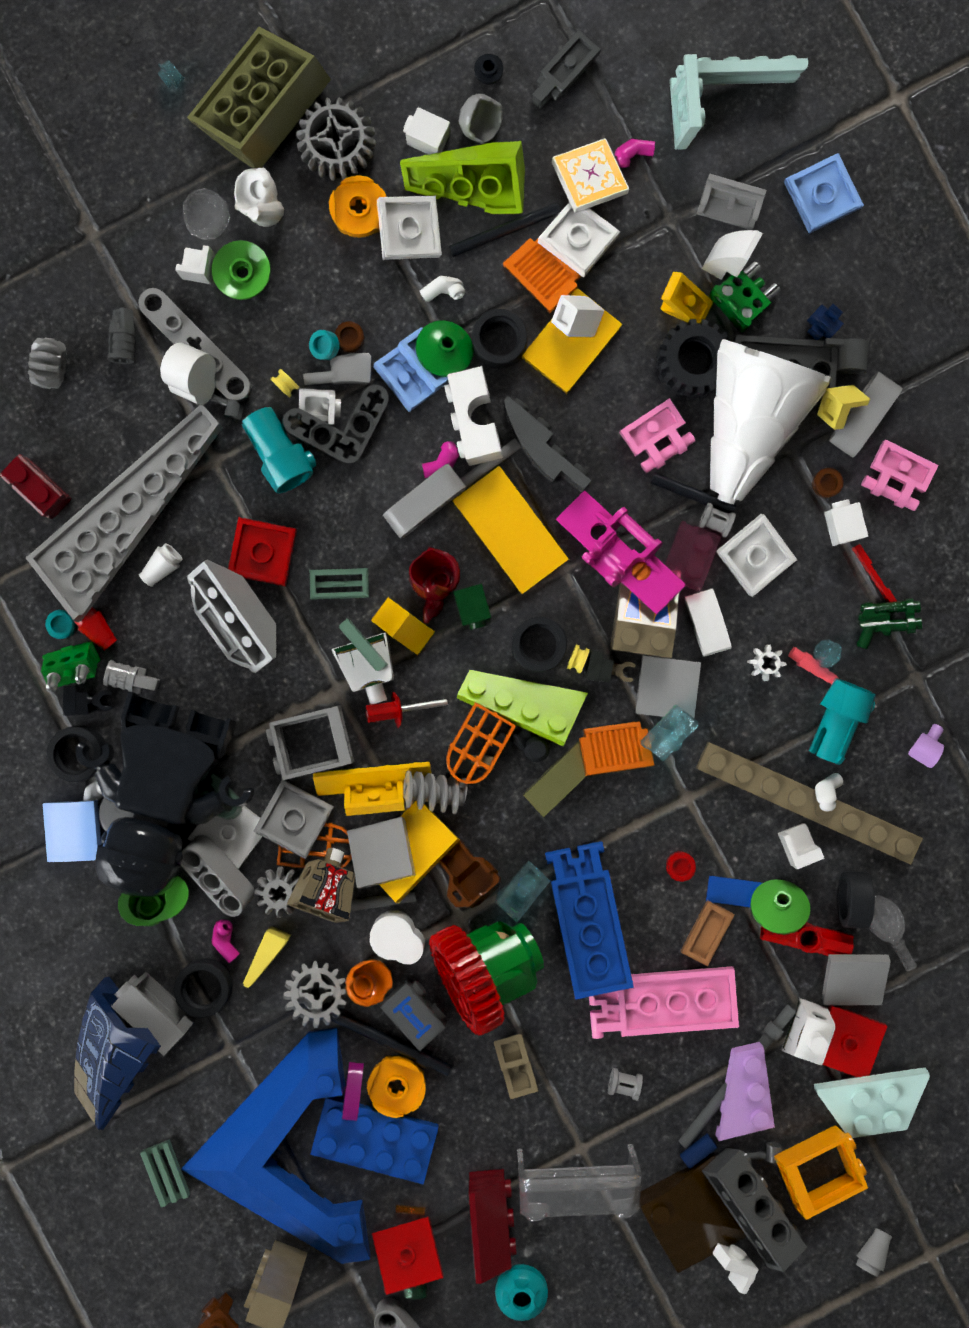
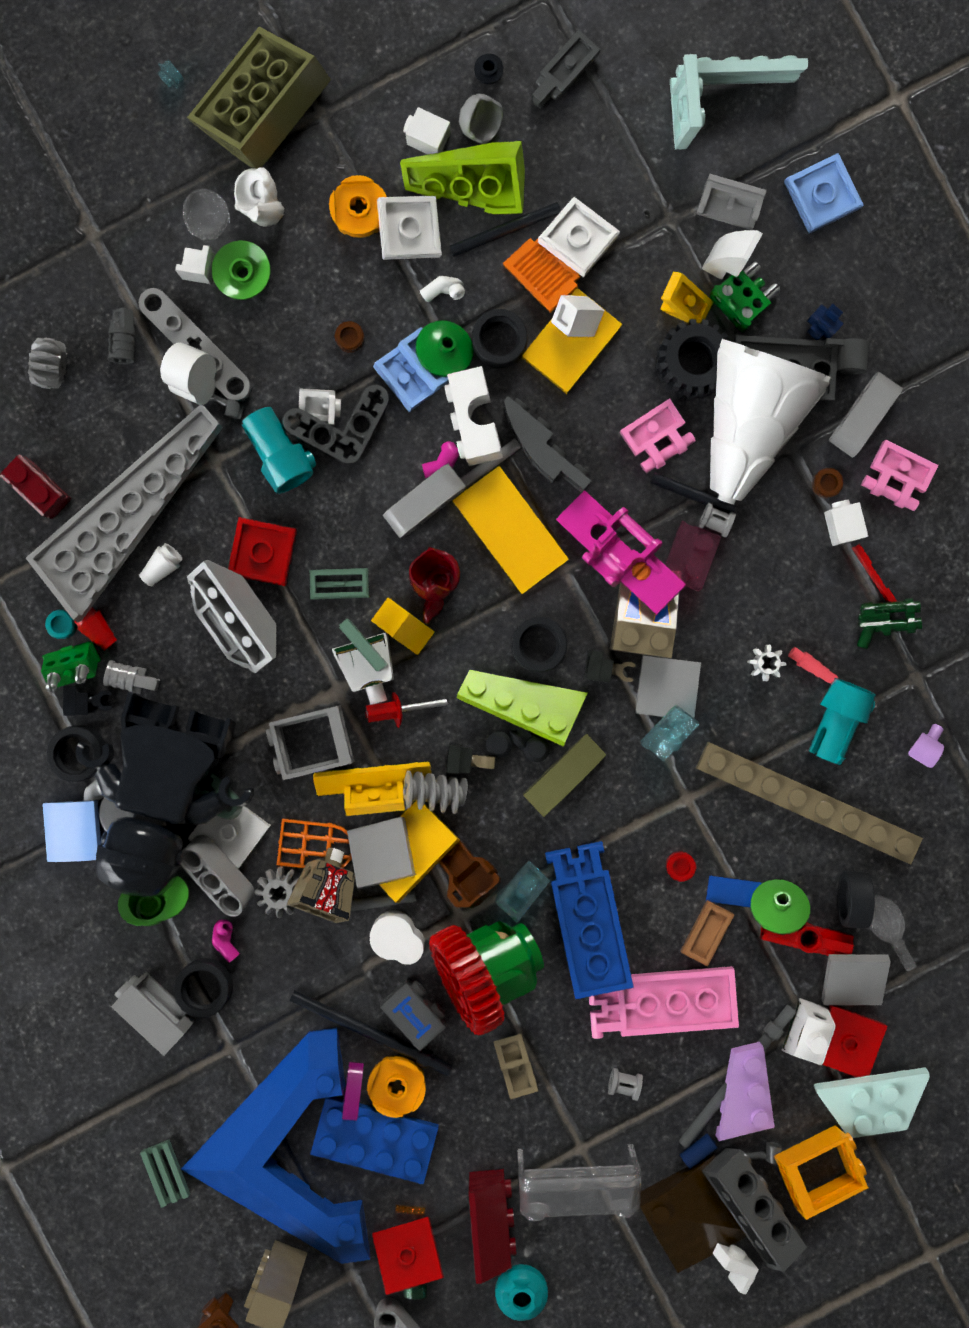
(108, 1055): dark blue wedge -> none
(269, 948): light yellow slope -> none
(284, 383): light yellow bush -> none
(293, 819): light grey tile -> none
(324, 345): teal tile -> none
(326, 992): light grey gear -> none
(329, 114): light grey gear -> none
(347, 368): light grey piece -> none
(368, 982): orange hair -> none
(472, 606): dark green brick -> none
(476, 732): orange window -> none
(578, 658): light yellow bush -> none
(590, 175): tile -> none
(614, 748): orange window -> none
(631, 148): dark pink arm -> none
(708, 622): white slope -> none
(756, 555): white tile -> none
(800, 846): white panel -> none
(826, 792): white arm -> none
(827, 653): clear light blue plate -> none
(837, 404): light yellow panel -> none
(874, 1253): light grey cone -> none

